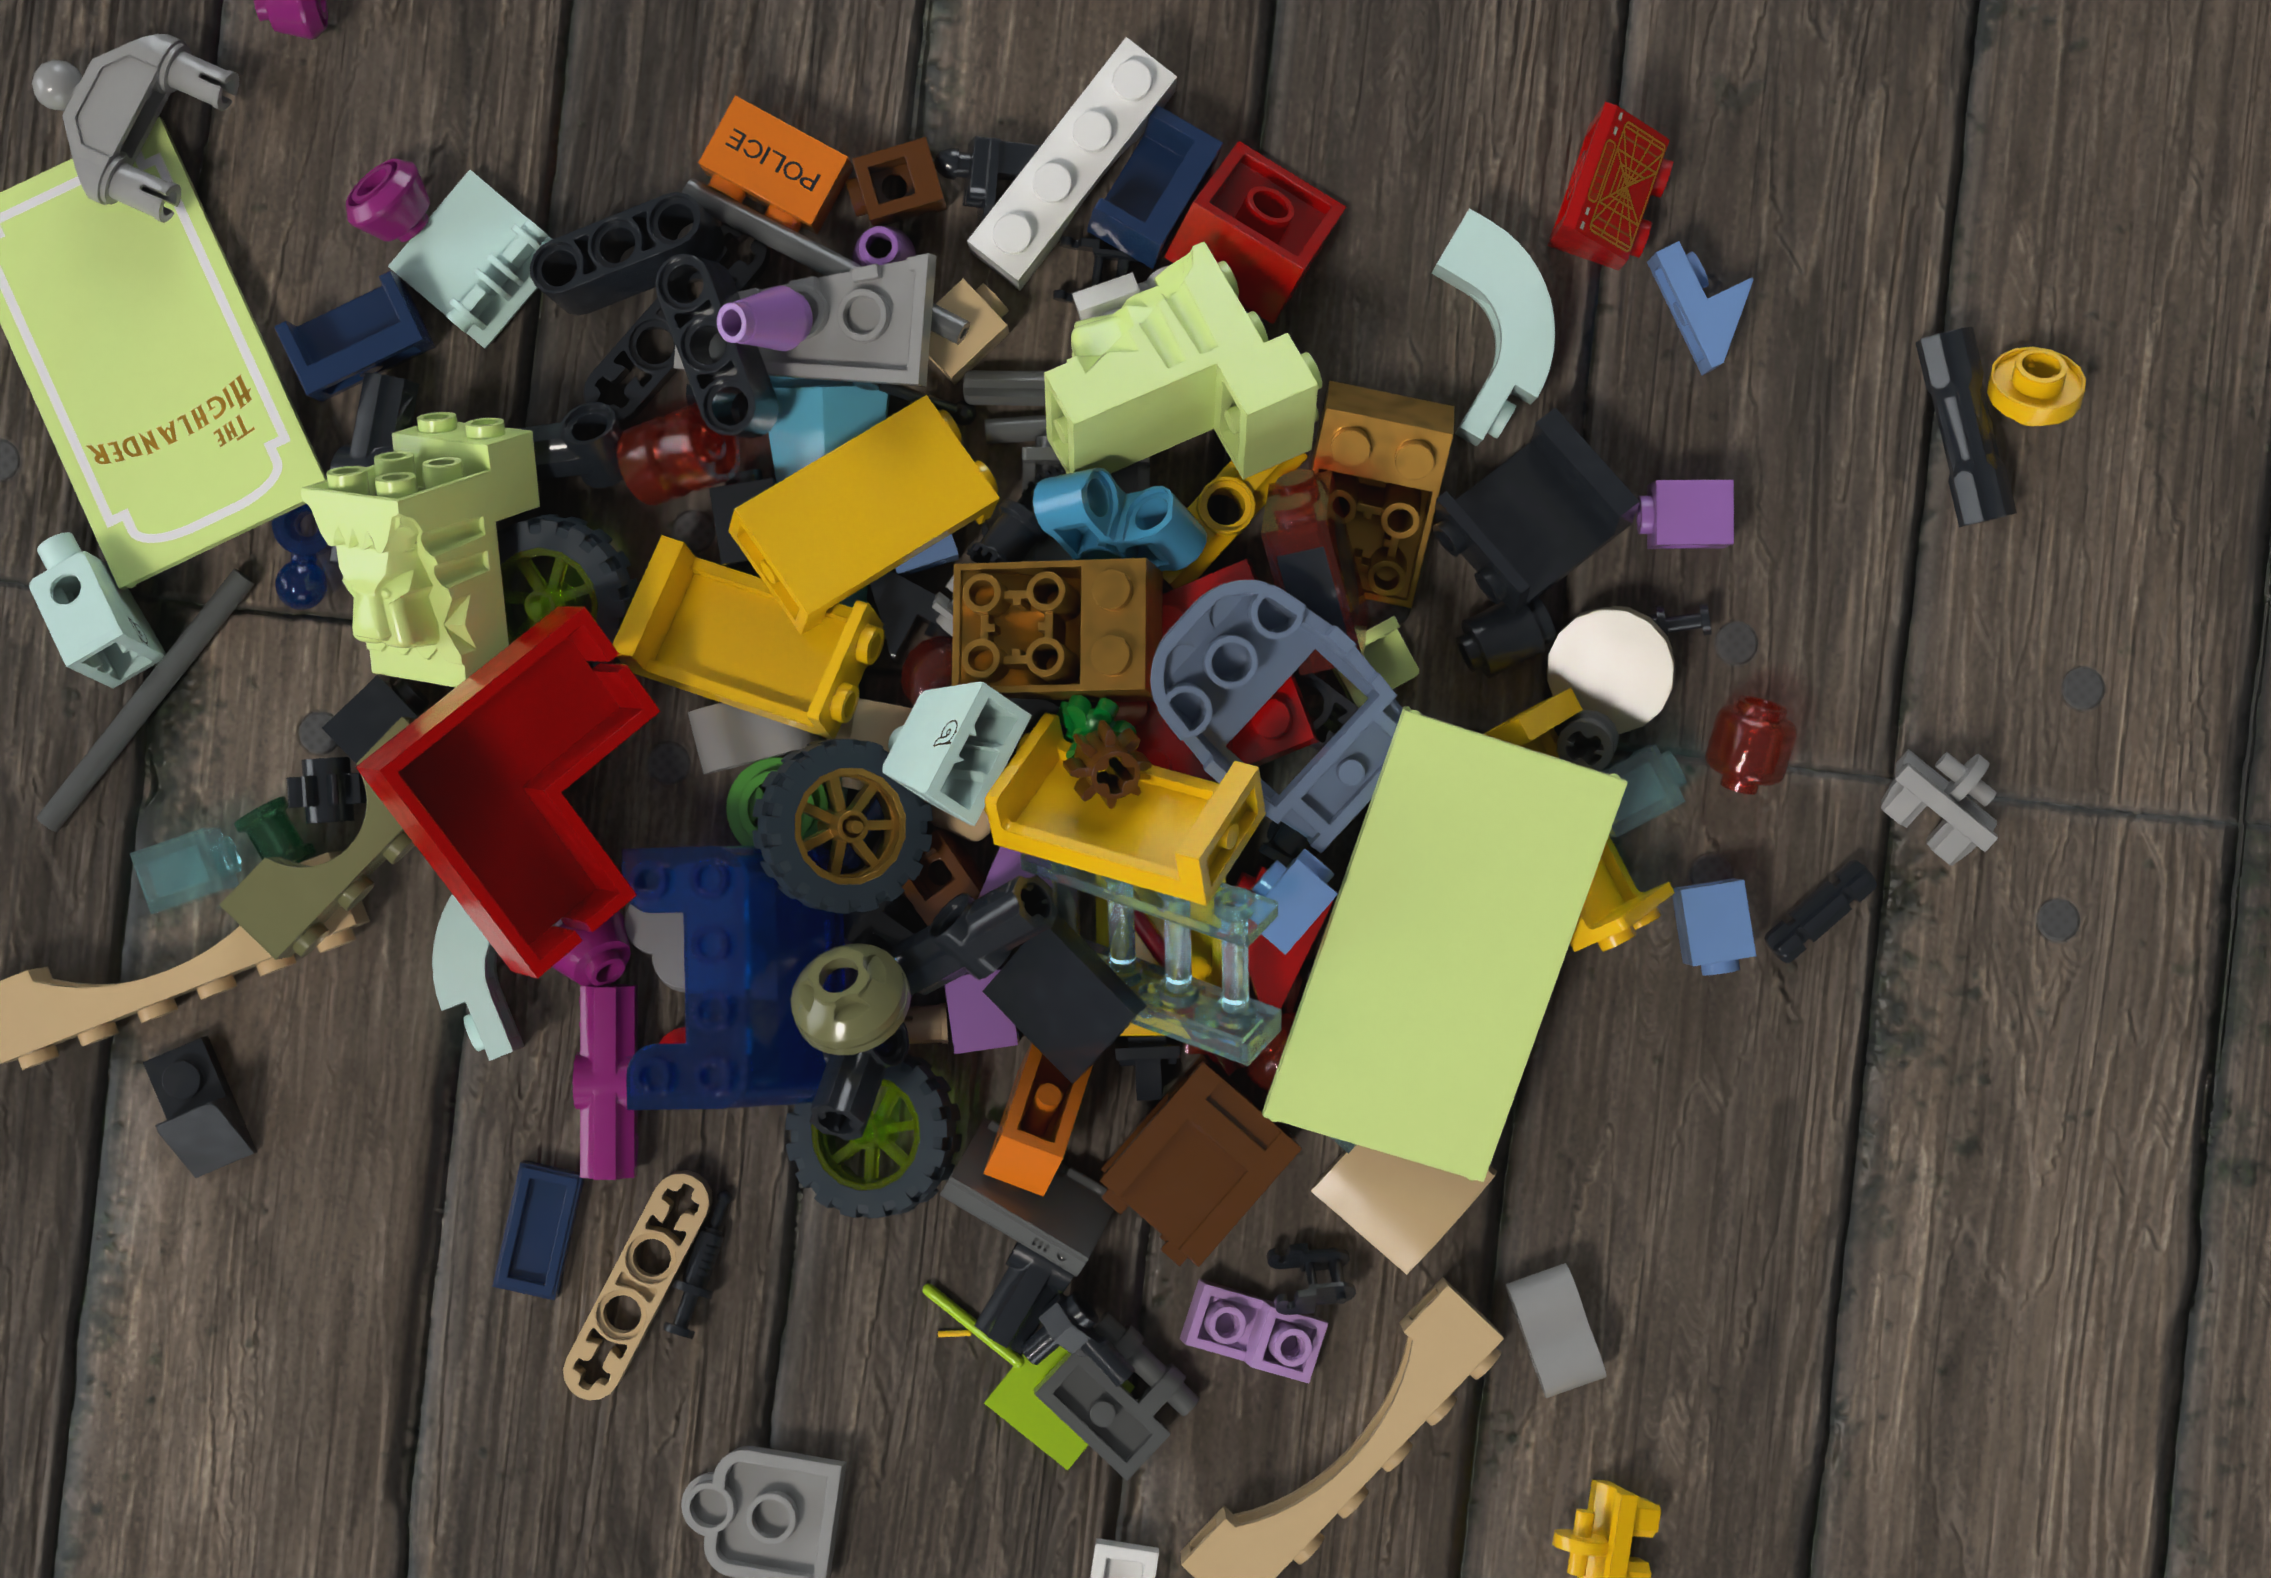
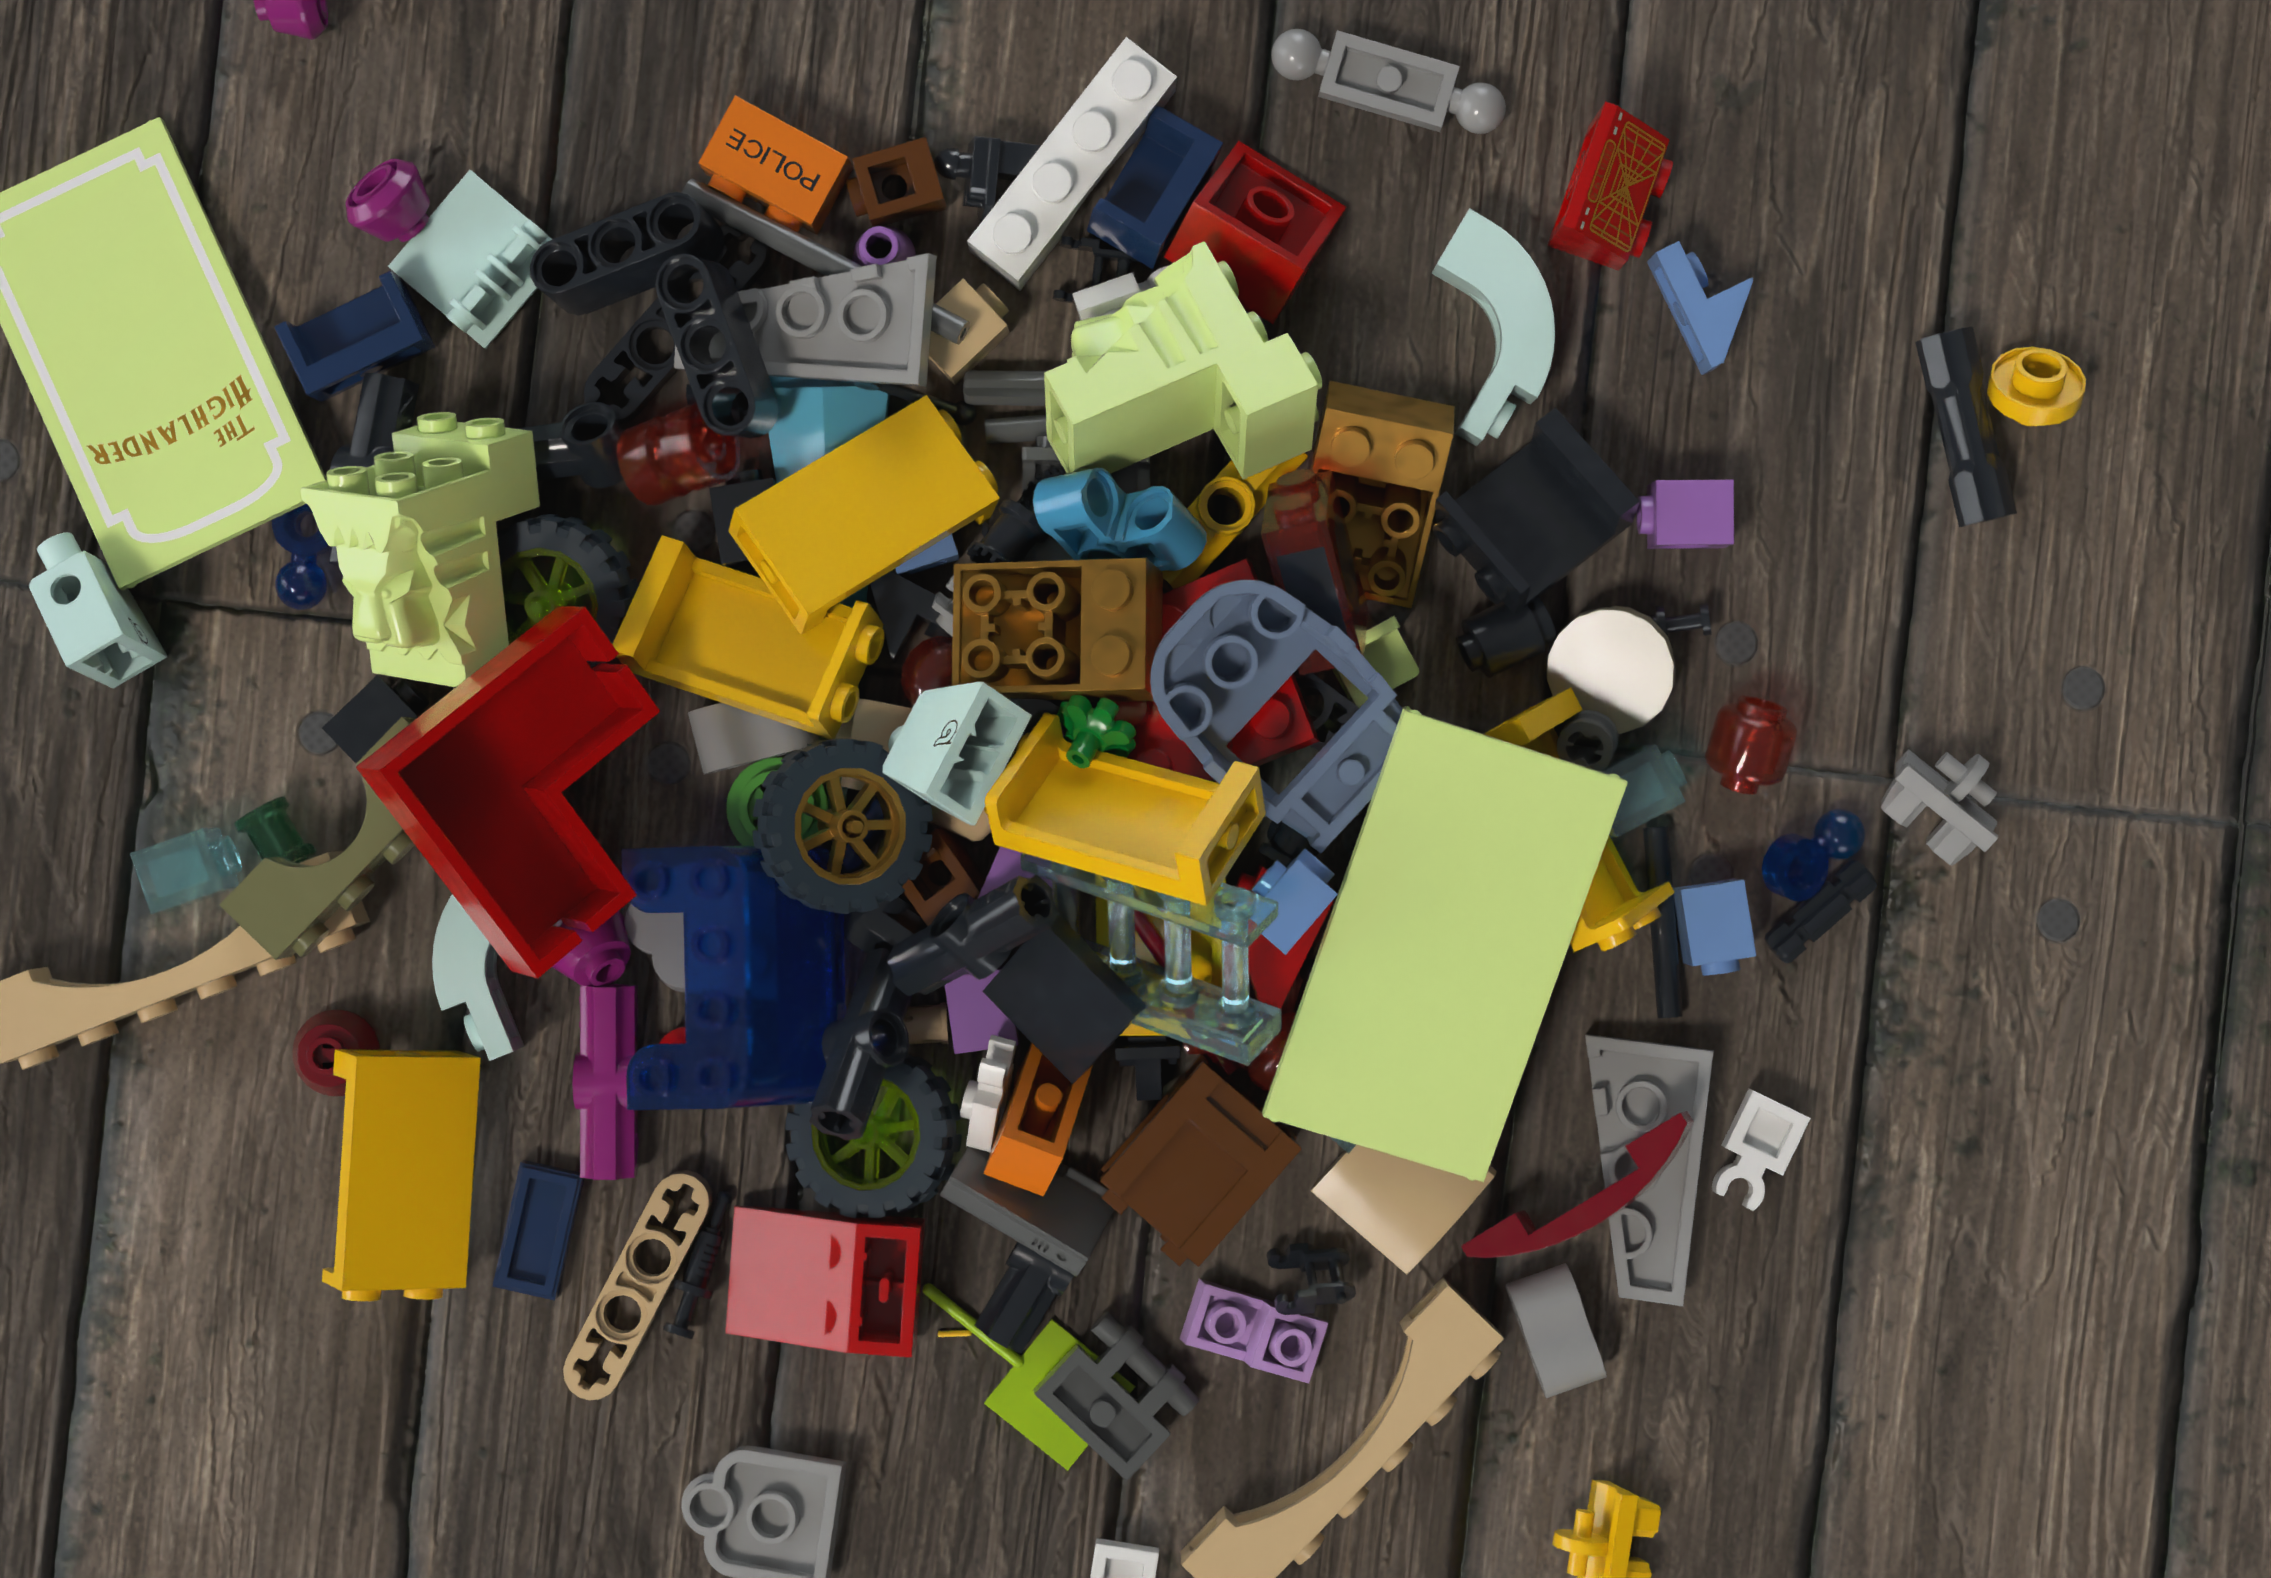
(116, 108): light grey connector -> none
(145, 700): dark grey piece -> none
(199, 1108): black slope -> none
(326, 790): black gear -> none
(332, 1027): none -> dark red cone
(405, 1172): none -> yellow panel
(767, 319): medium lavender cone -> none
(826, 1280): none -> slope
(859, 1015): olive piece -> none
(988, 1096): none -> white plate
(1070, 1324): black piece -> none
(1120, 773): reddish brown gear -> none
(1388, 81): none -> light grey plate
(1634, 1092): none -> light grey wing
(1652, 1156): none -> dark red slope
(1664, 928): none -> black bar
(1763, 1138): none -> white plate
(1799, 865): none -> clear blue plate

